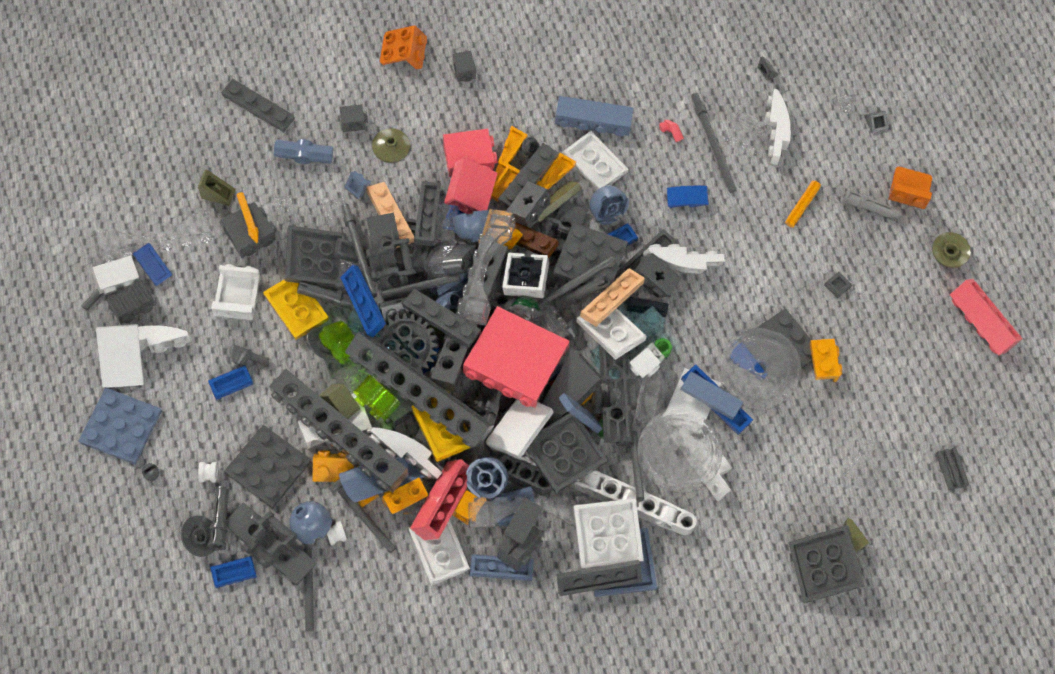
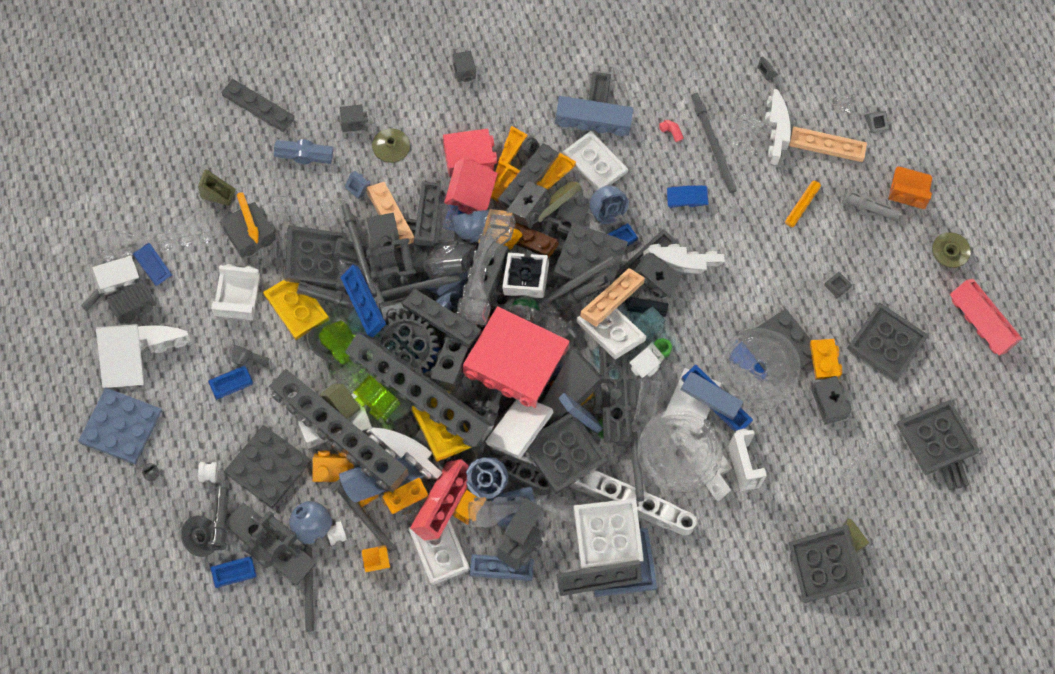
(375, 558): none -> light orange panel
(403, 45): orange bracket -> none
(599, 87): none -> dark grey tile
(746, 477): none -> white panel
(827, 144): none -> light nougat plate
(830, 410): none -> dark grey brick
(887, 342): none -> dark grey plate
(937, 437): none -> dark grey plate

